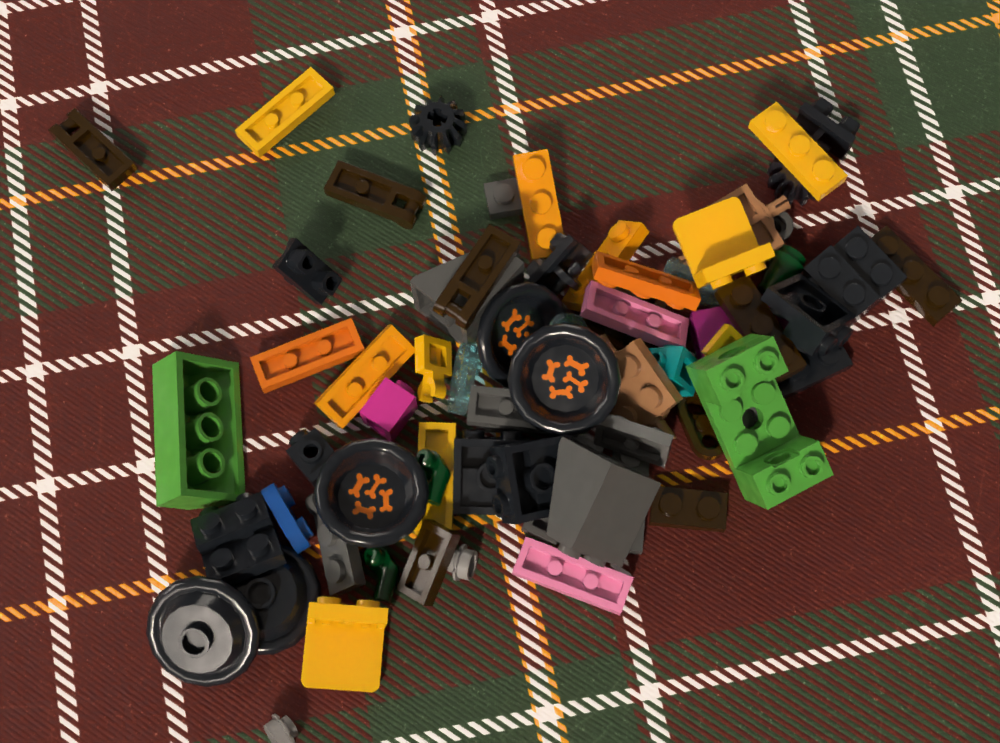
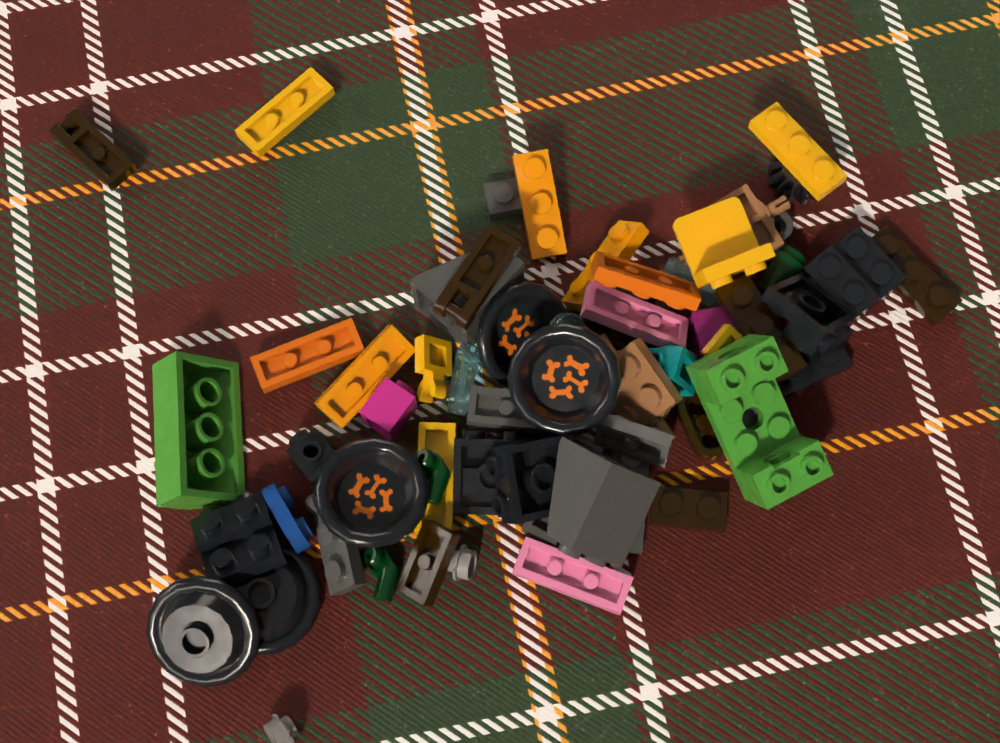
(307, 272): black hips -> none
(343, 645): yellow bracket -> none
(374, 194): dark brown plate -> none
(426, 129): black gear -> none
(561, 265): black hips -> none
(824, 131): black hips -> none

